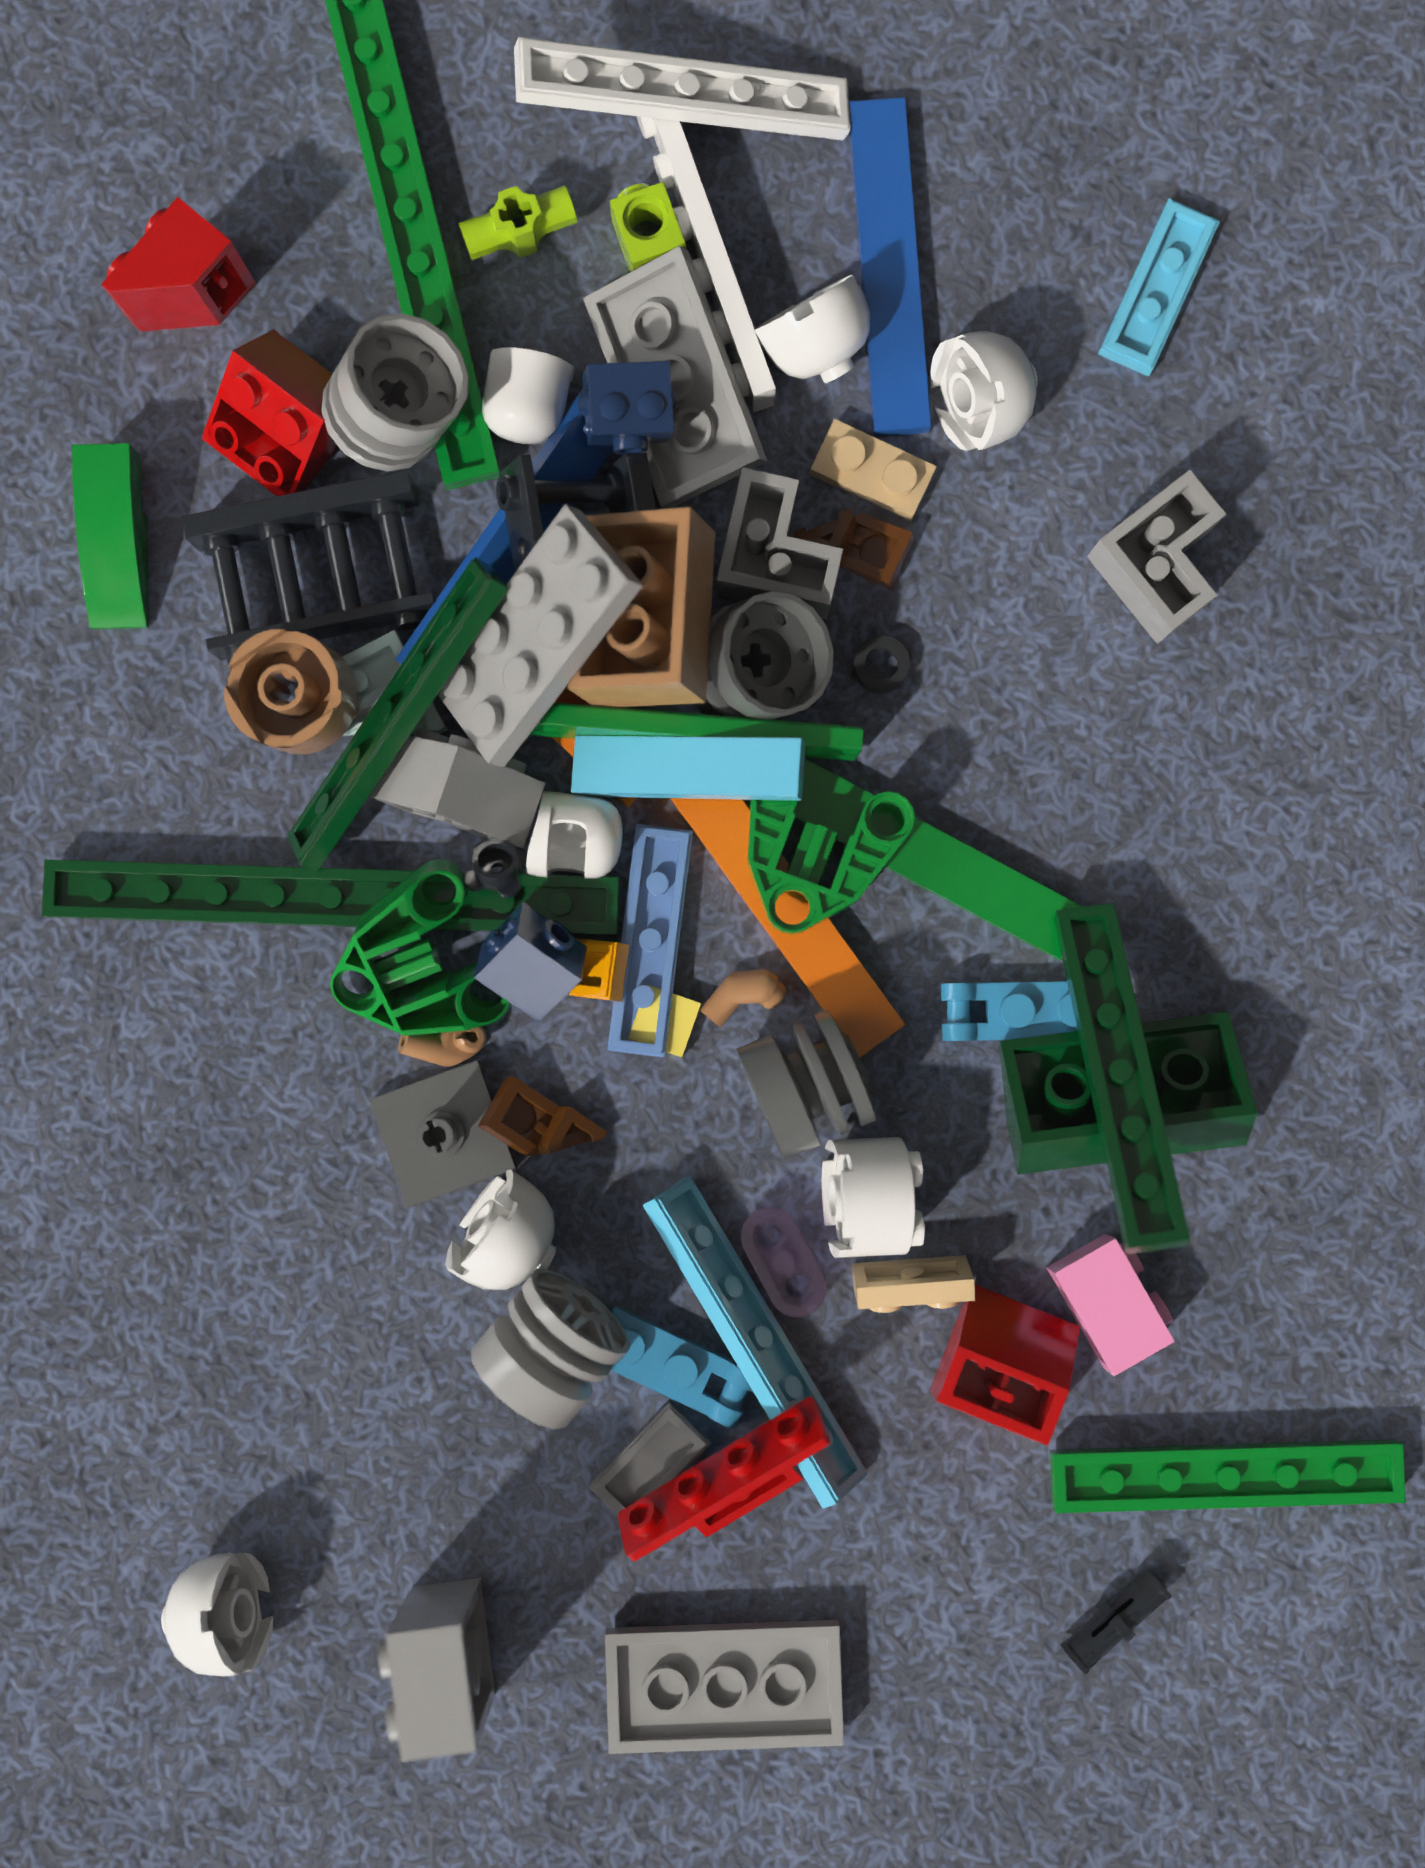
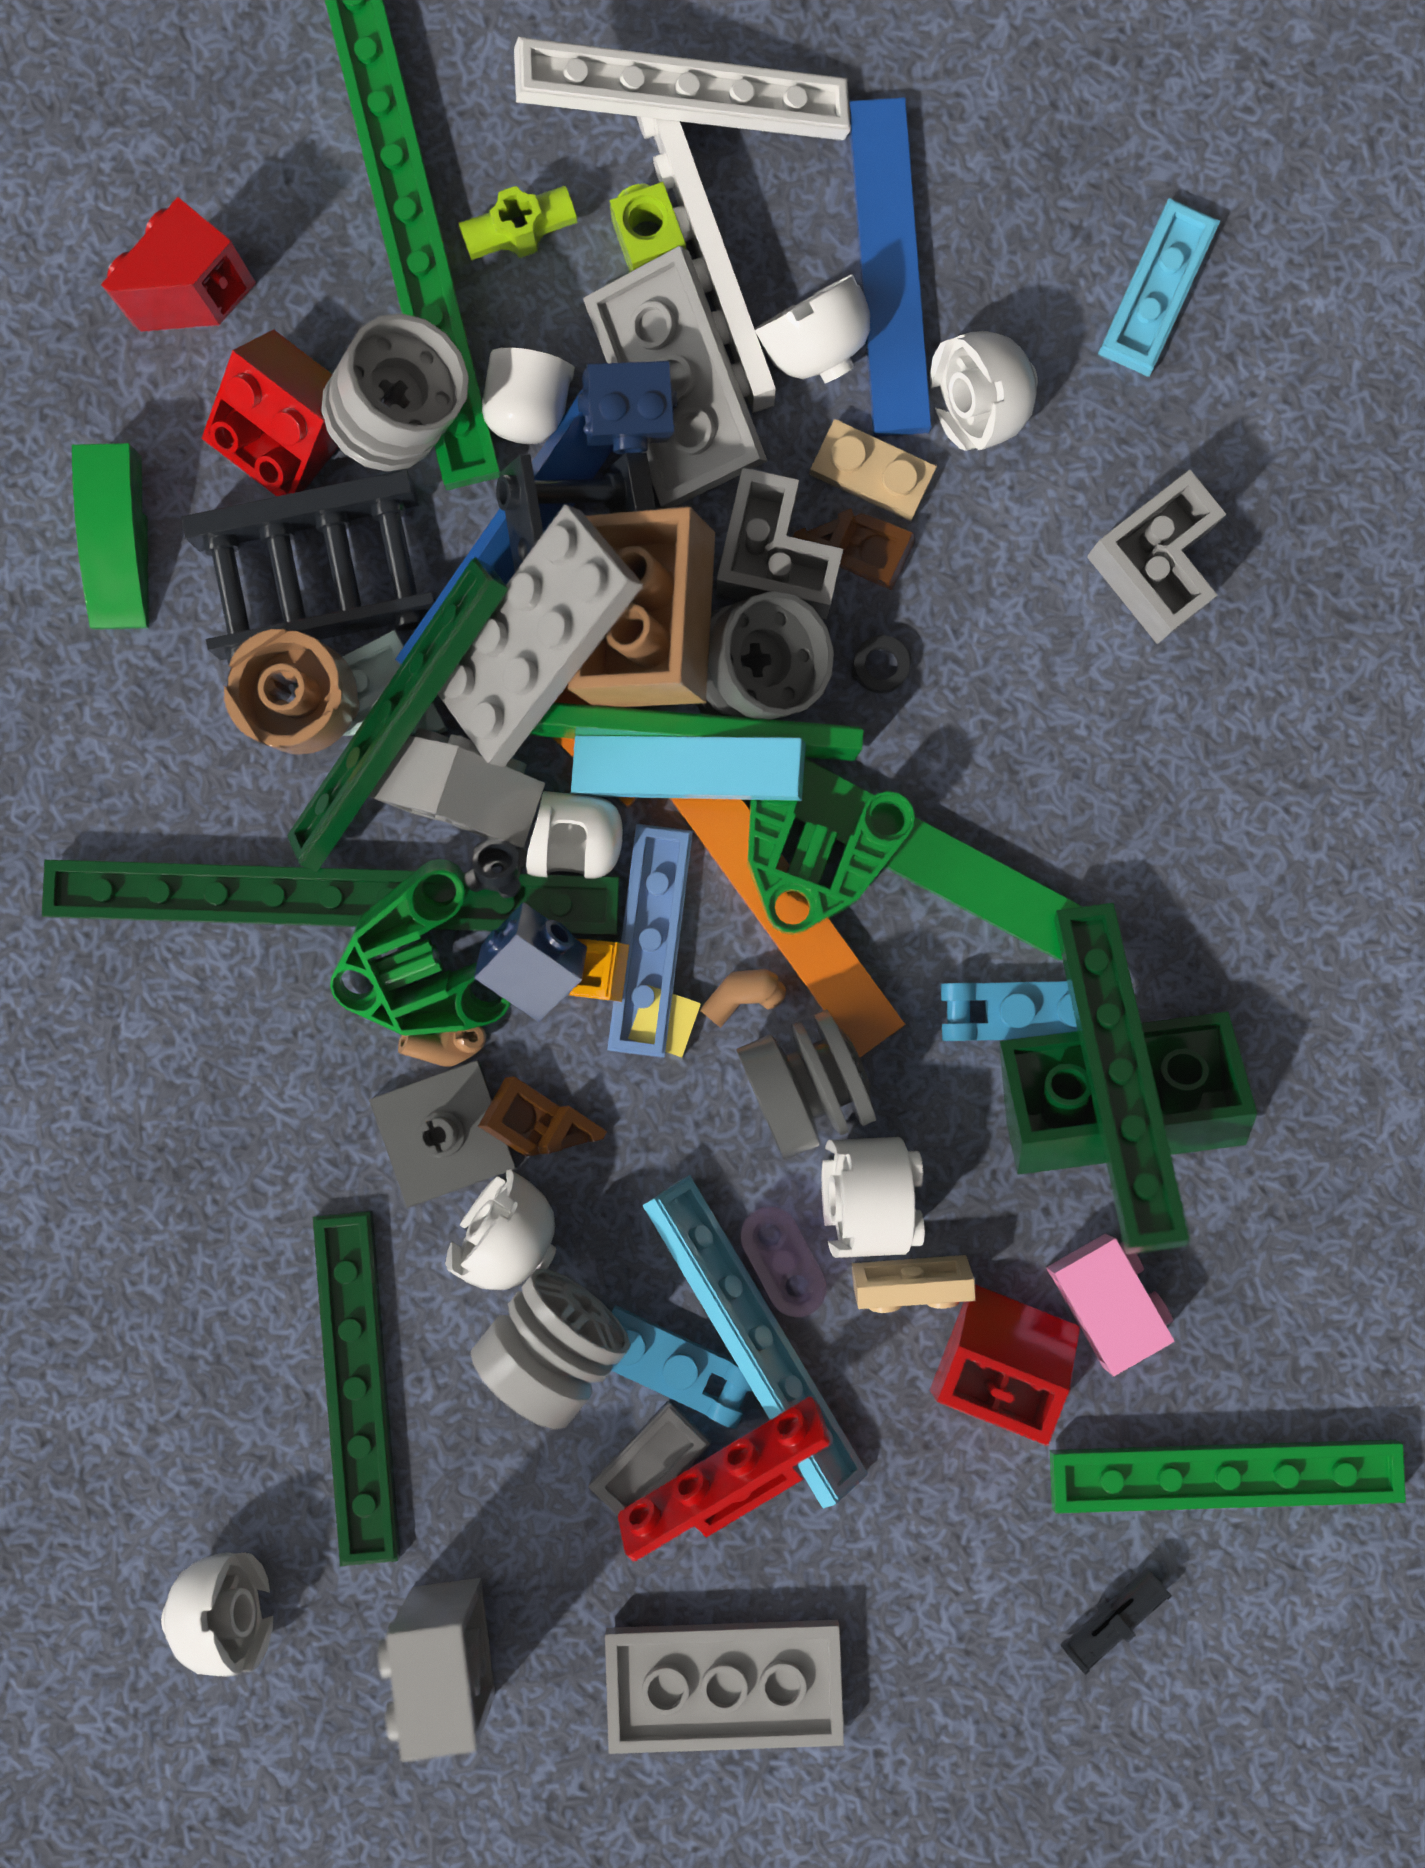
(356, 1388): none -> dark green tile

